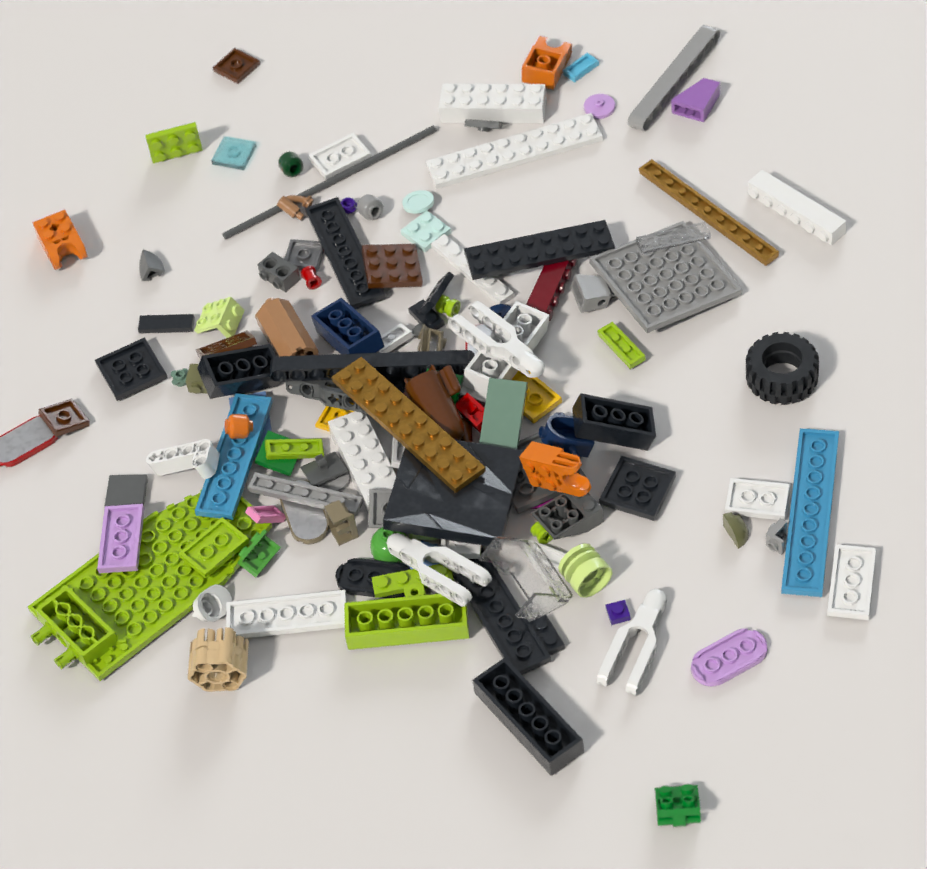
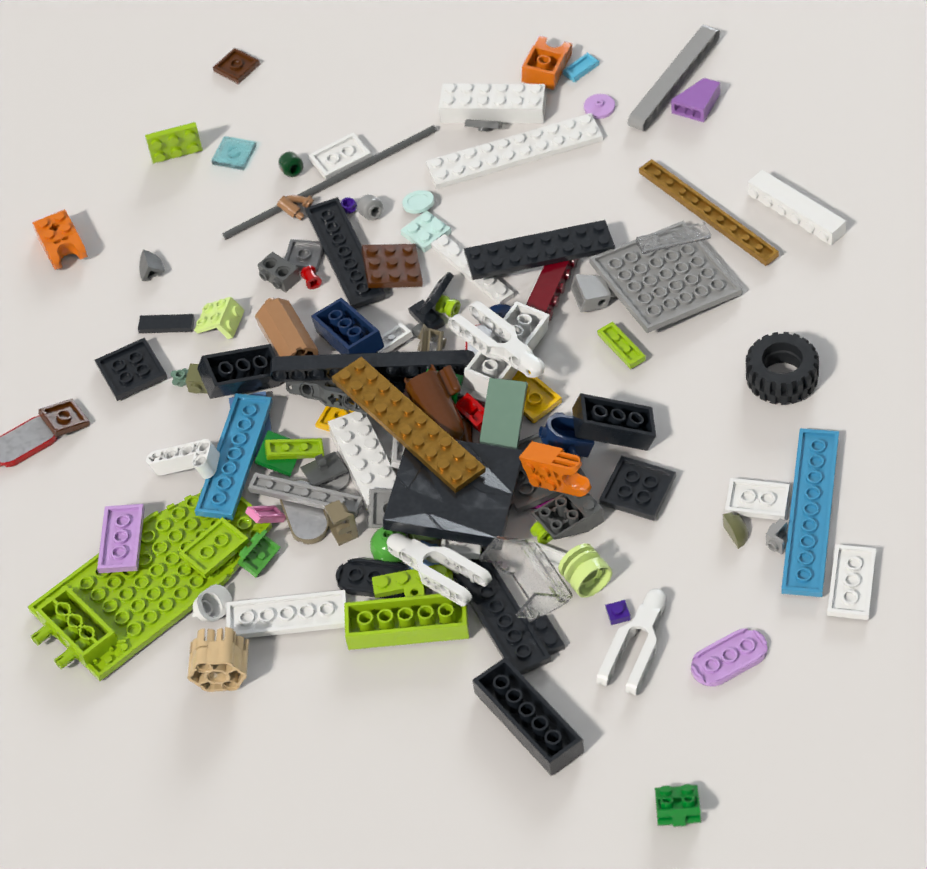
(126, 490): dark grey tile -> none
(238, 341): reddish brown plate -> none
(238, 426): orange head -> none

